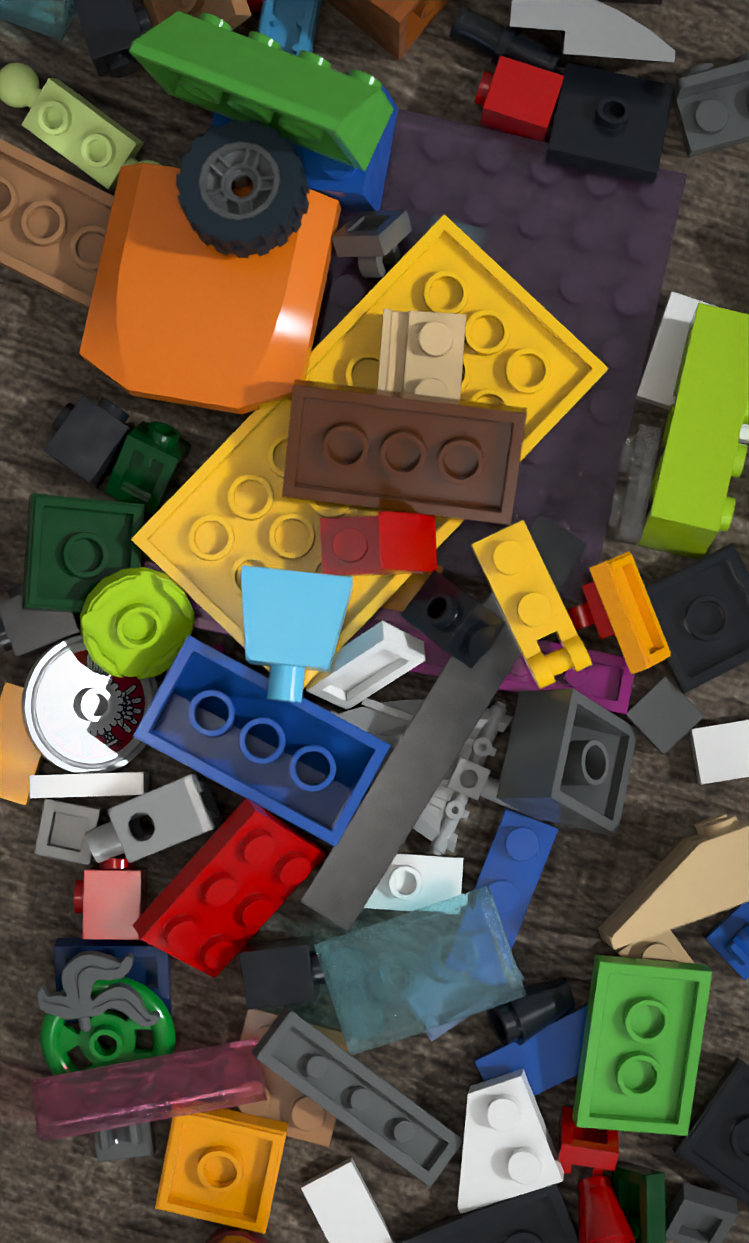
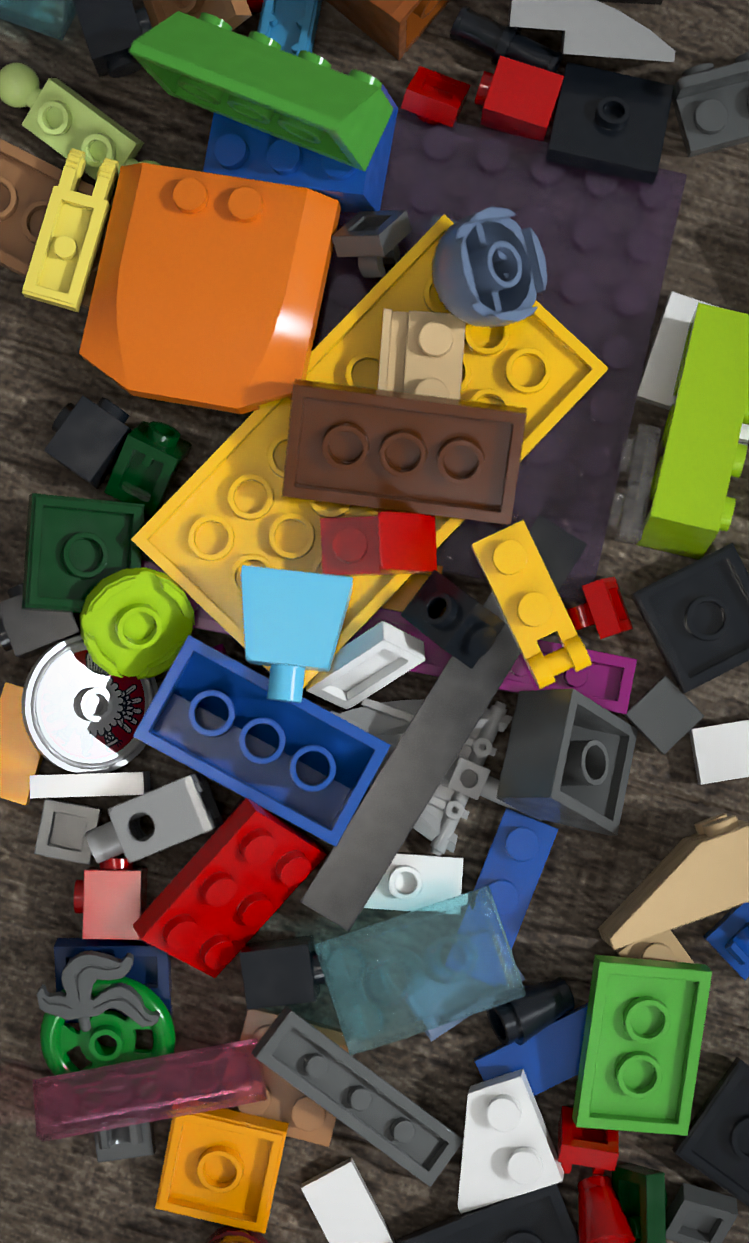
(70, 235): none -> light yellow hinge
(229, 160): black wheel -> none
(435, 97): none -> red plate
(489, 269): none -> sand blue cylinder
(630, 612): light orange tile -> none

